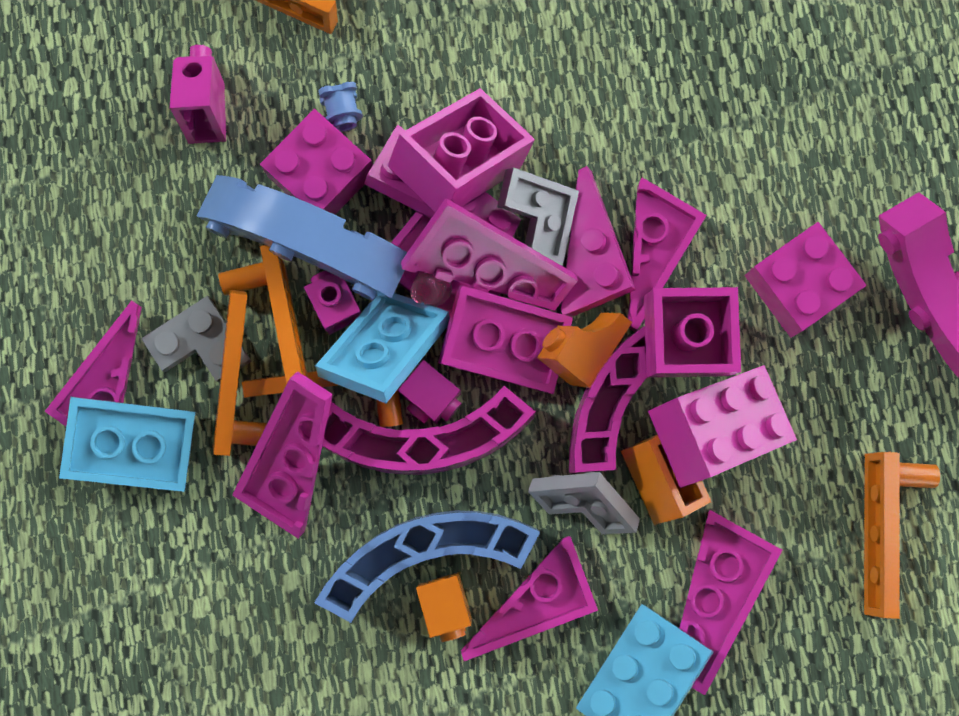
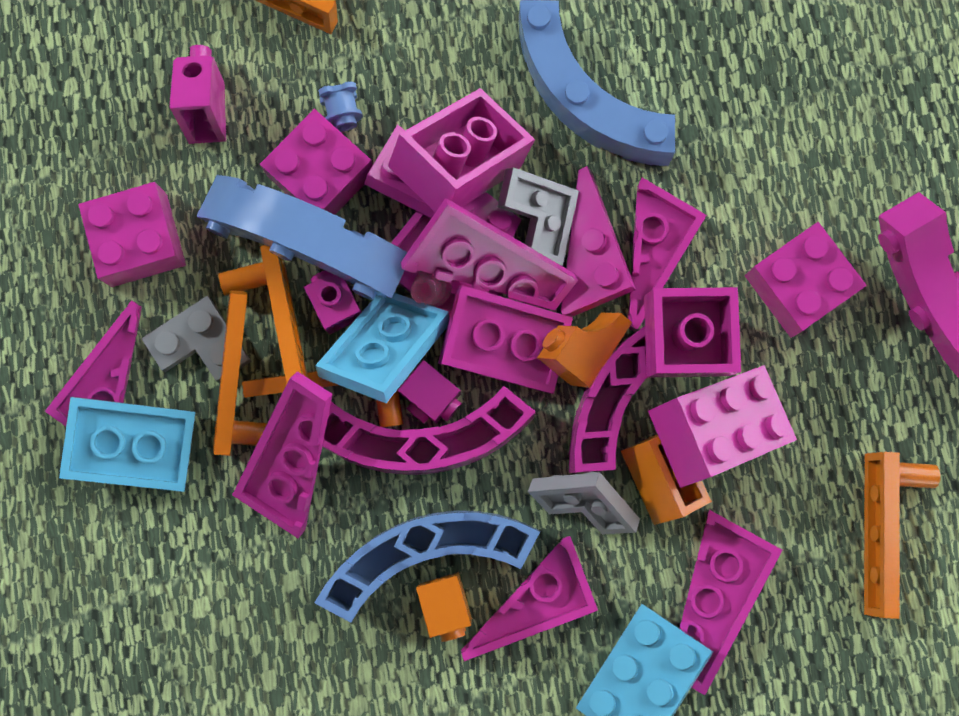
(132, 234): none -> dark pink brick
(580, 102): none -> medium blue brick

